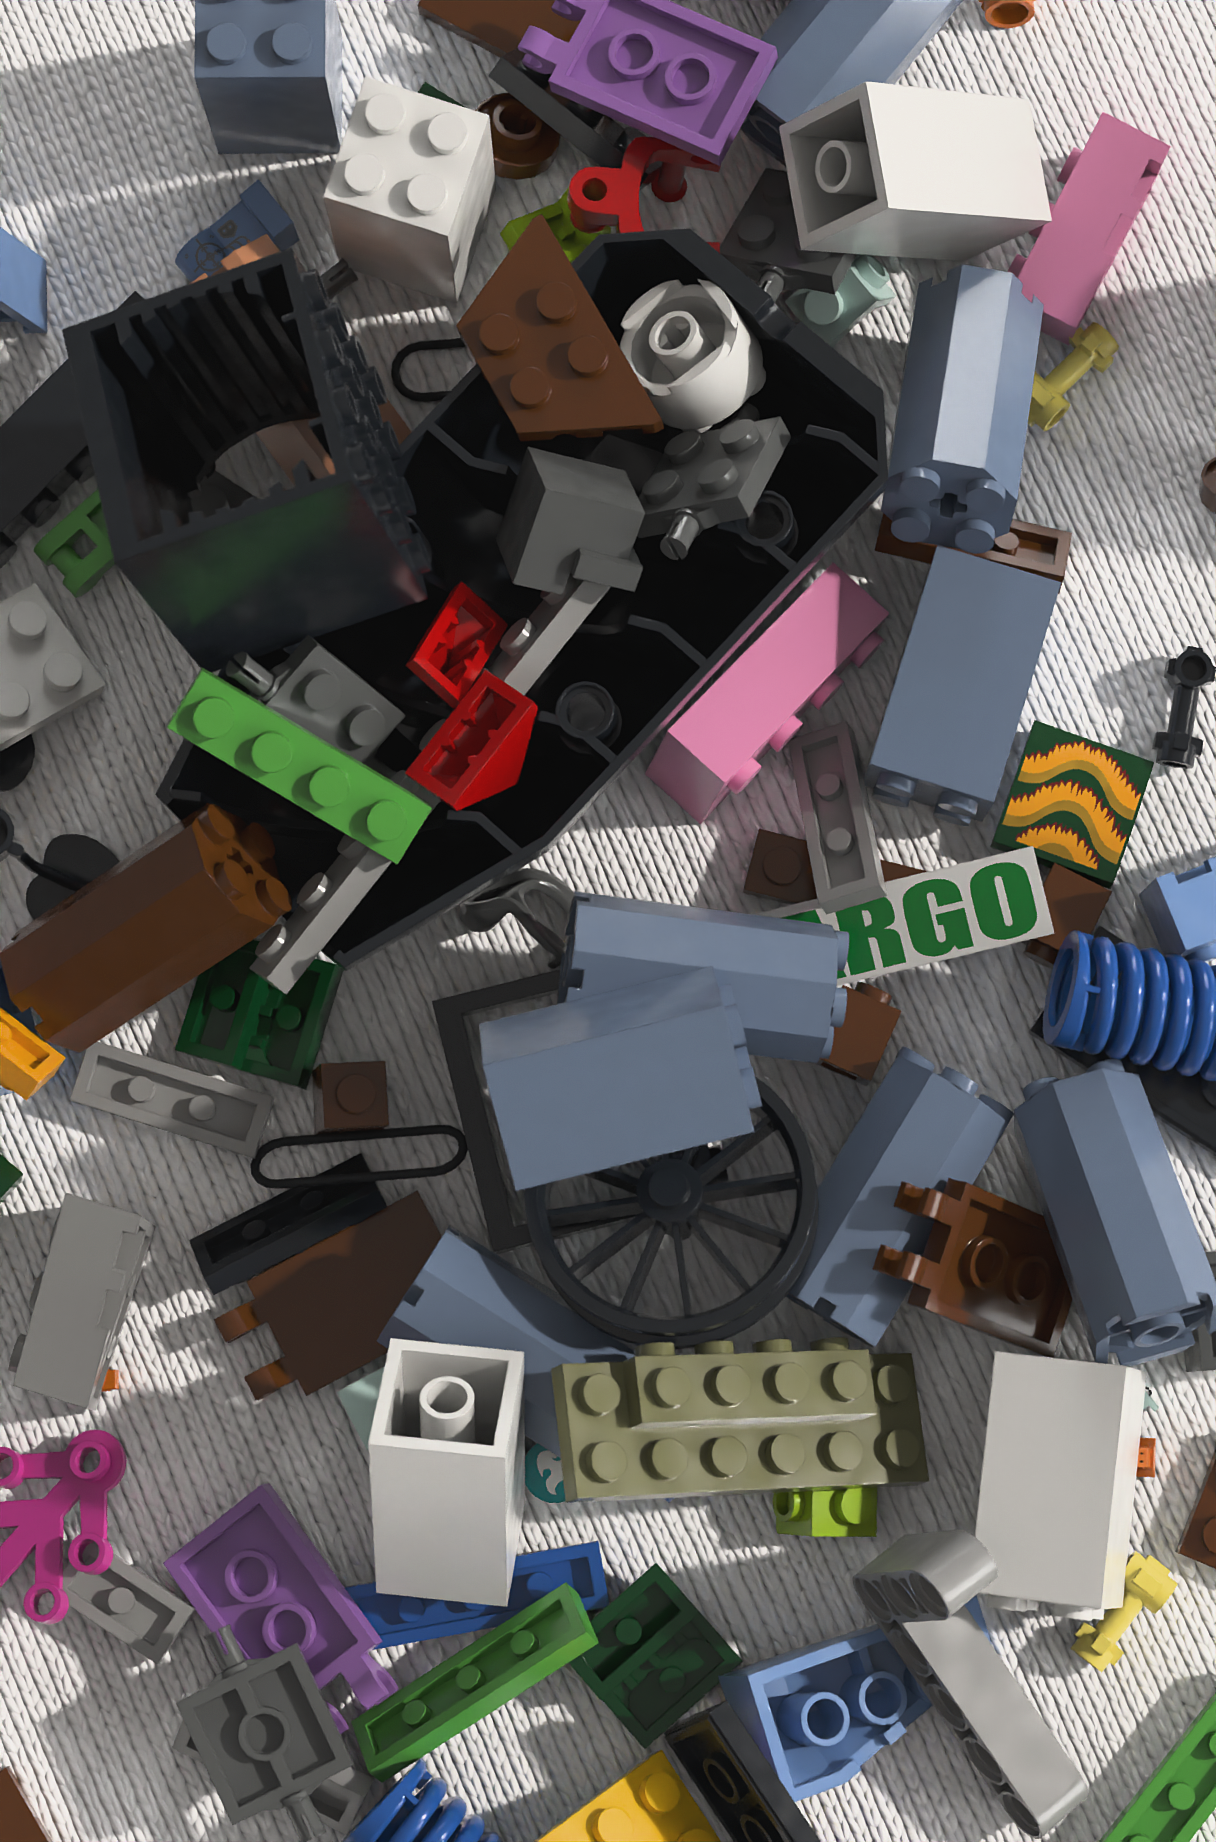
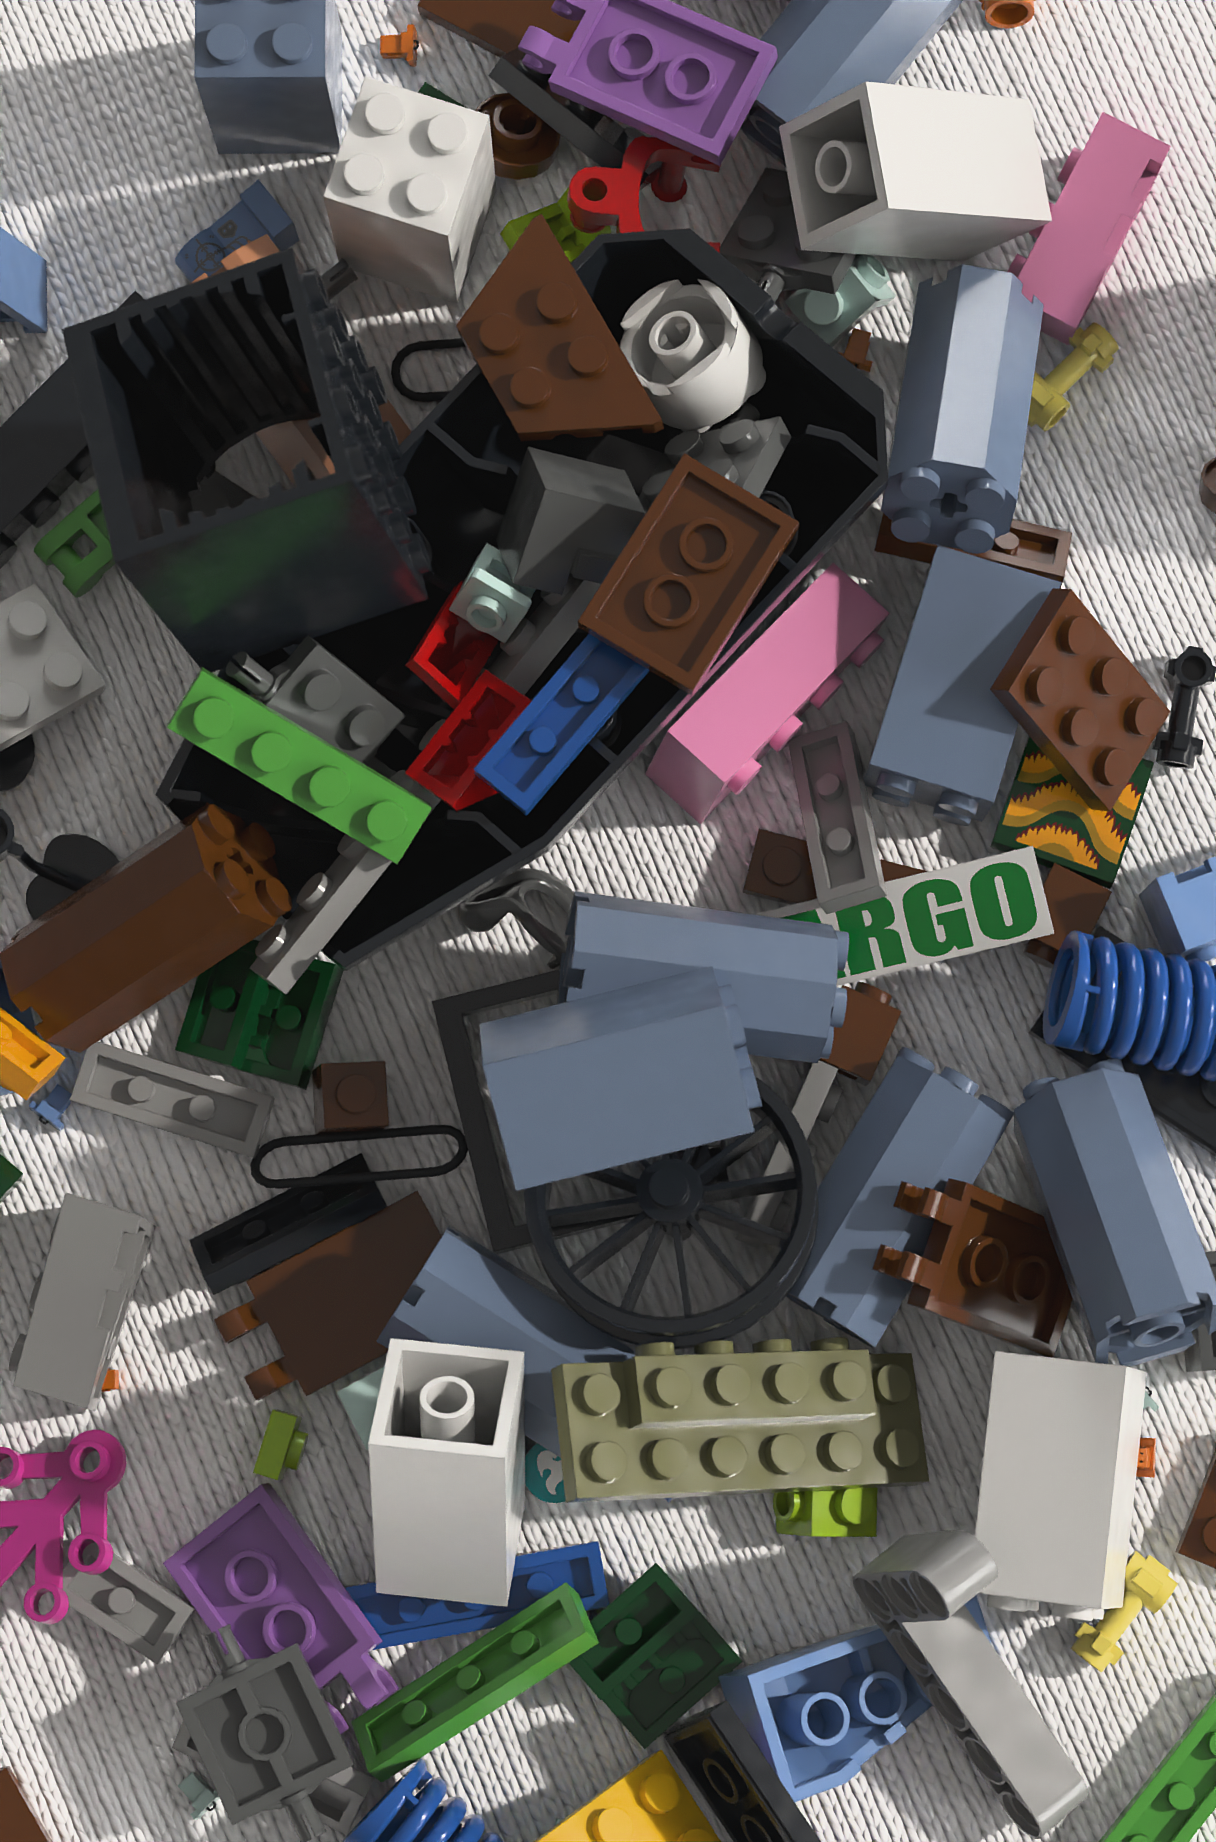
(53, 1107): none -> medium blue piece
(199, 1793): none -> light aqua piece
(281, 1445): none -> lime plate
(401, 45): none -> orange piece
(490, 597): none -> light aqua bracket
(559, 723): none -> blue plate
(688, 574): none -> reddish brown plate
(815, 1101): none -> light grey plate
(857, 349): none -> orange piece
(1080, 699): none -> reddish brown plate

